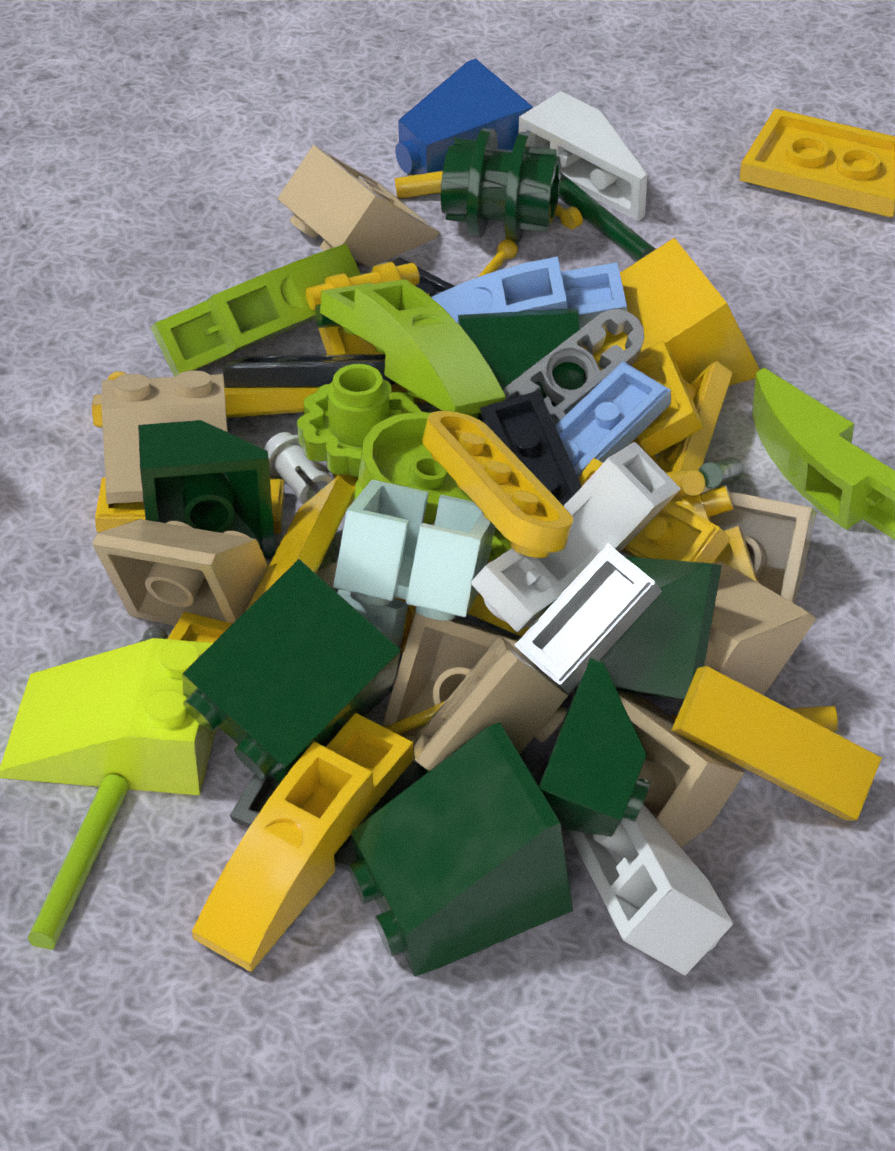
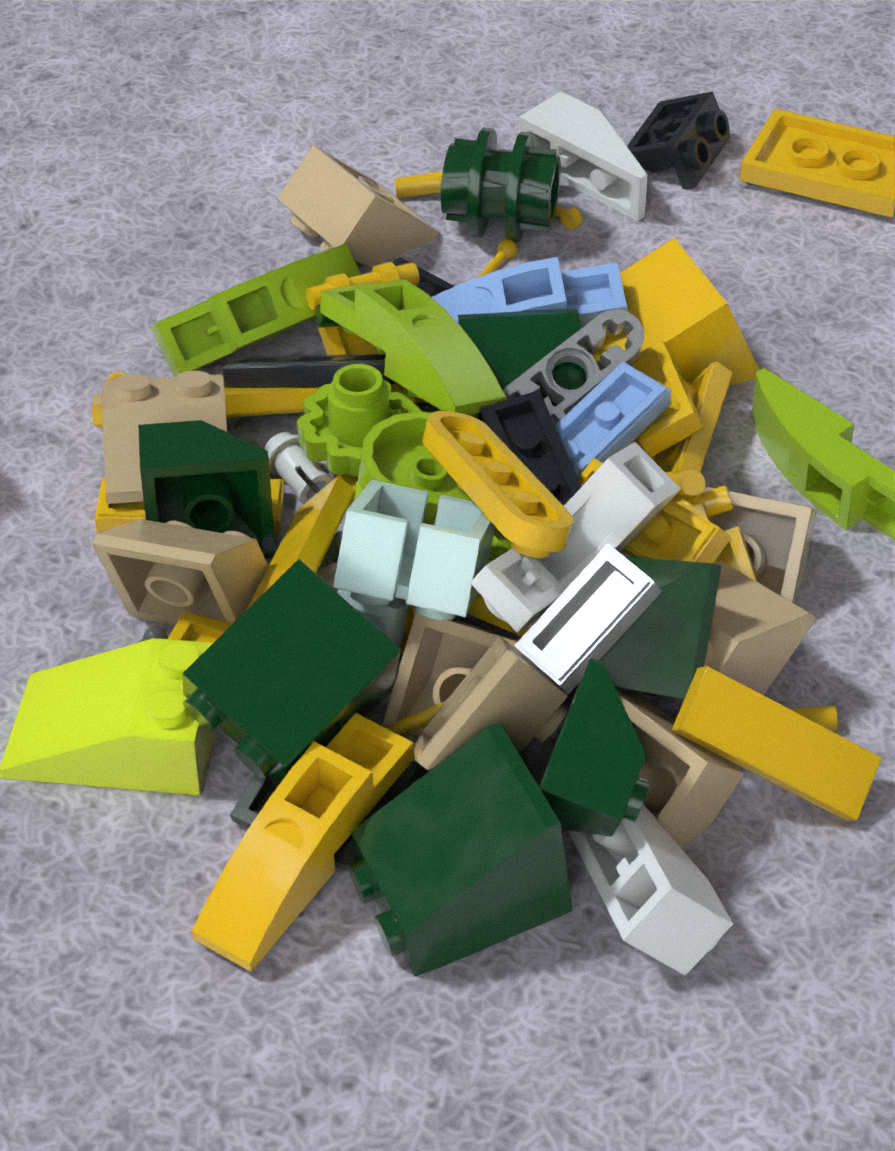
(78, 862): lime bar -> none
(458, 109): blue slope -> none
(604, 220): dark green bar -> none
(683, 135): none -> black bracket
(721, 472): bar -> none

